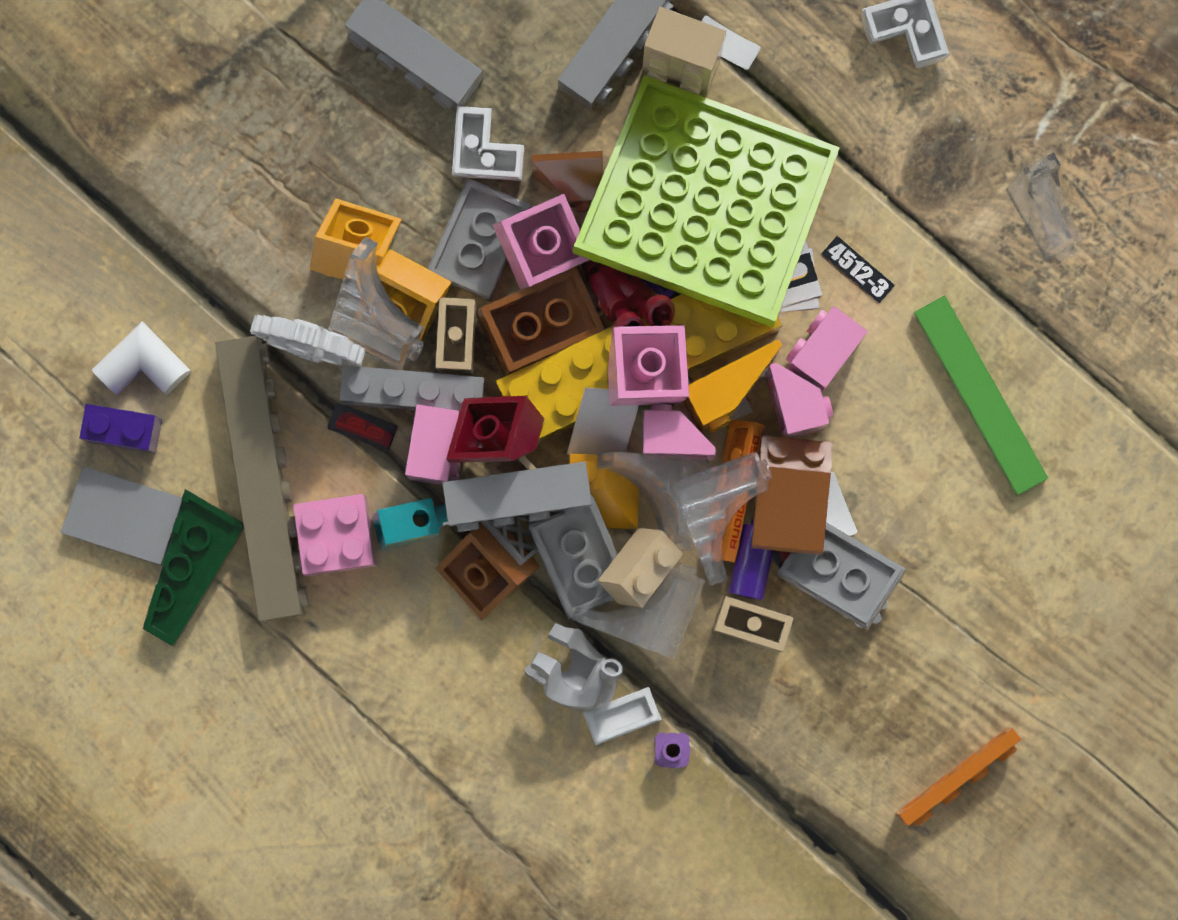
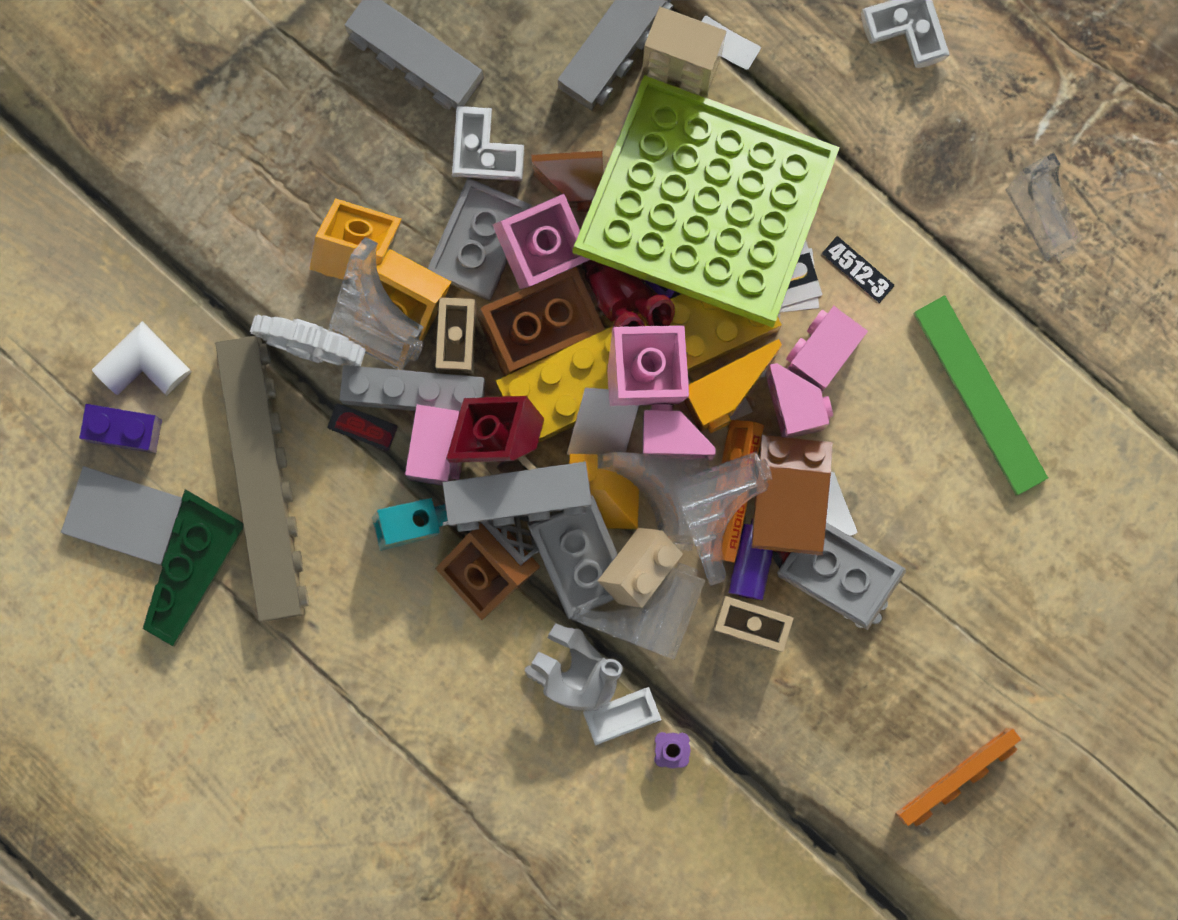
(335, 535): bright pink brick -> none

